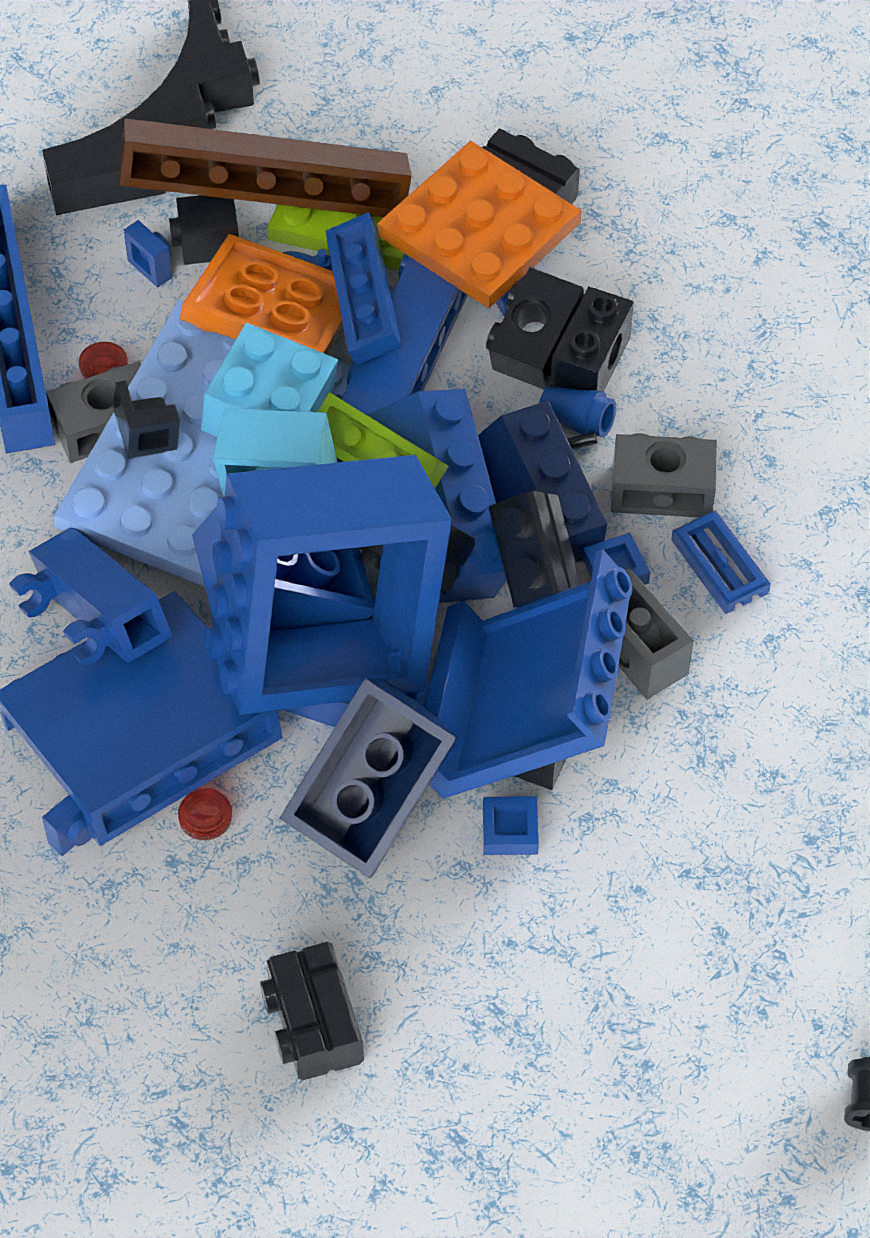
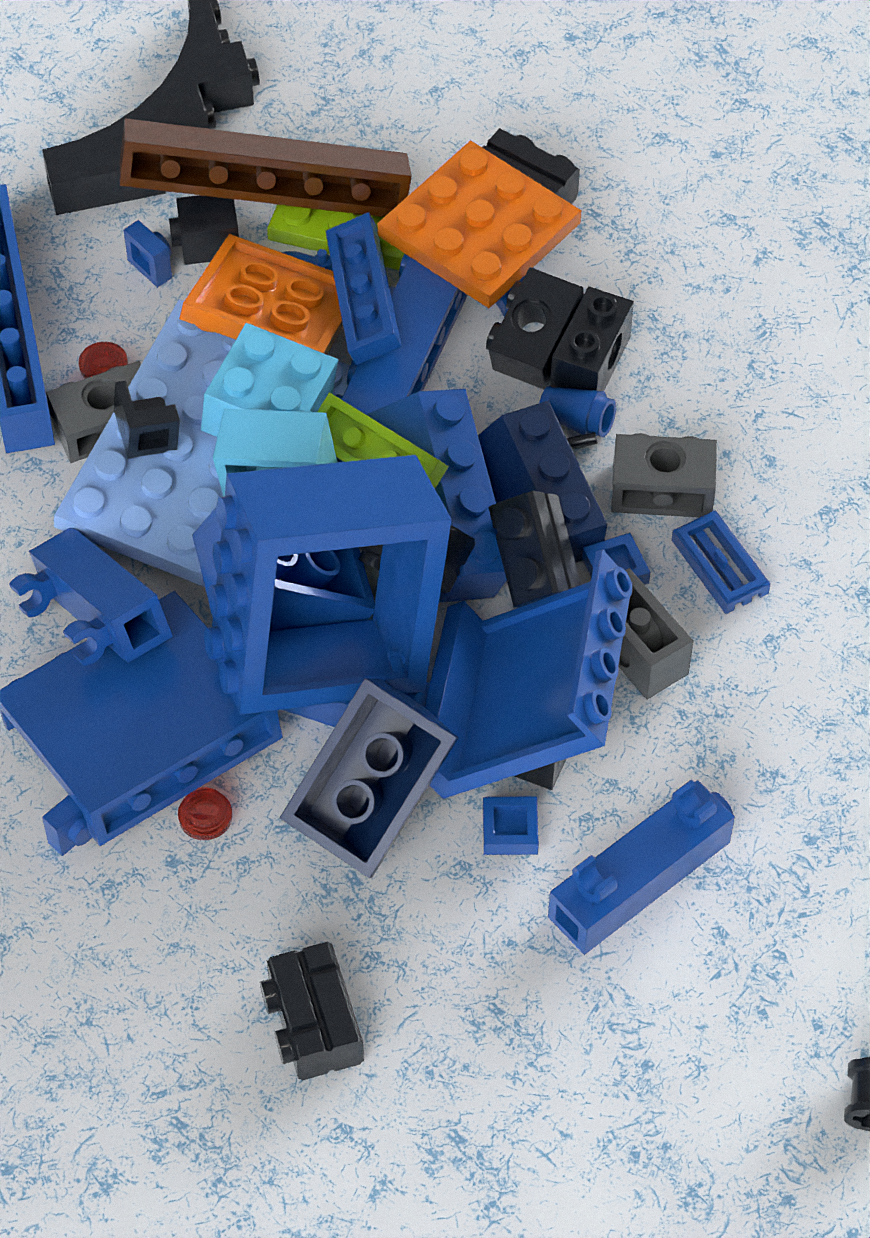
(641, 865): none -> blue brick

